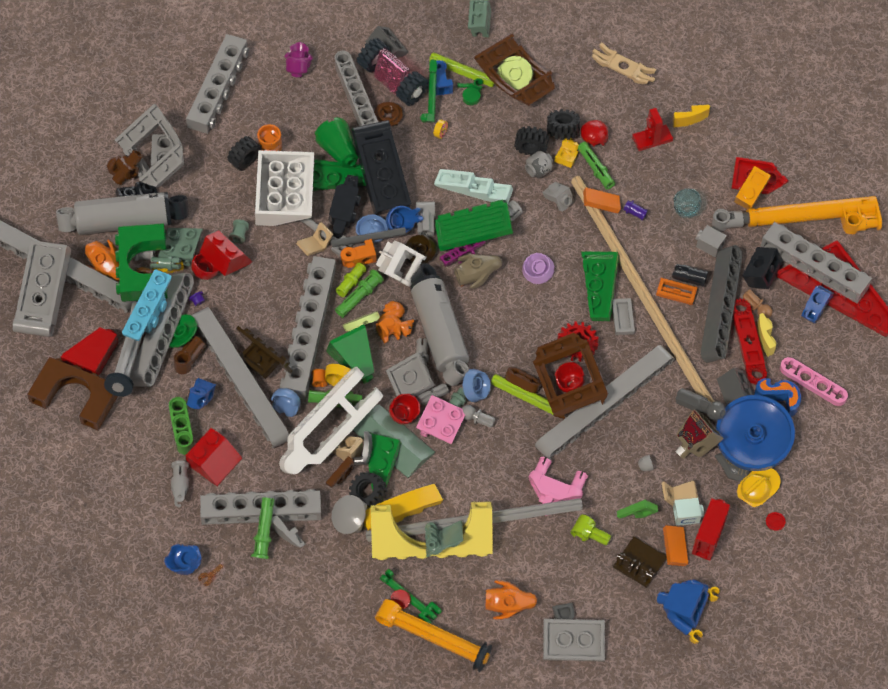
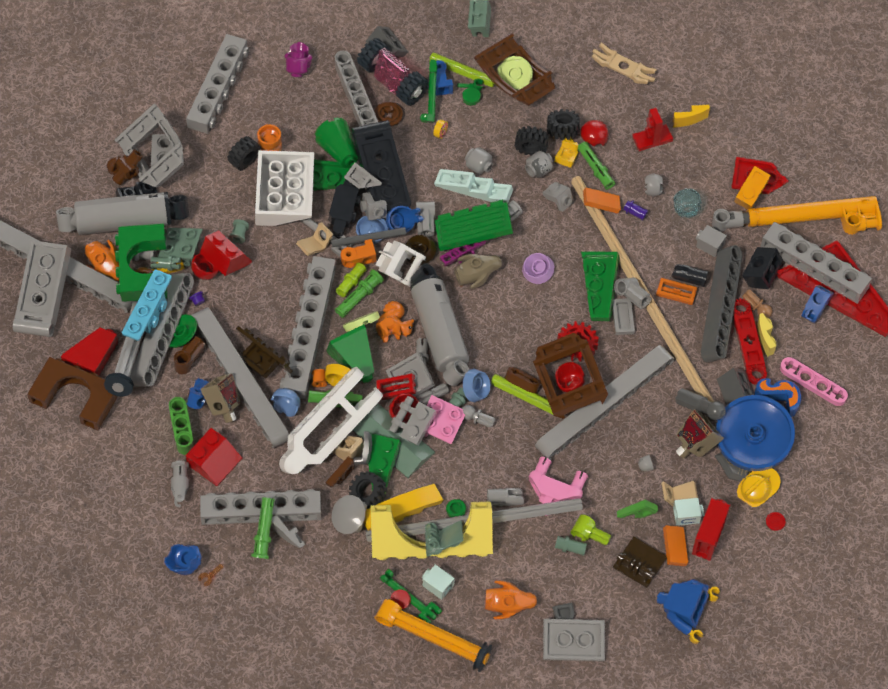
(222, 396): none -> dark tan torso
(360, 177): none -> light grey slope
(372, 208): none -> light grey bracket
(390, 395): none -> red tile
(417, 423): none -> light grey plate
(437, 581): none -> light aqua brick
(455, 508): none -> green tile
(478, 160): none -> light grey head
(505, 496): none -> light grey hinge
(570, 545): none -> sand green pin
(630, 288): none -> light grey piece
(654, 184): none -> light grey piece

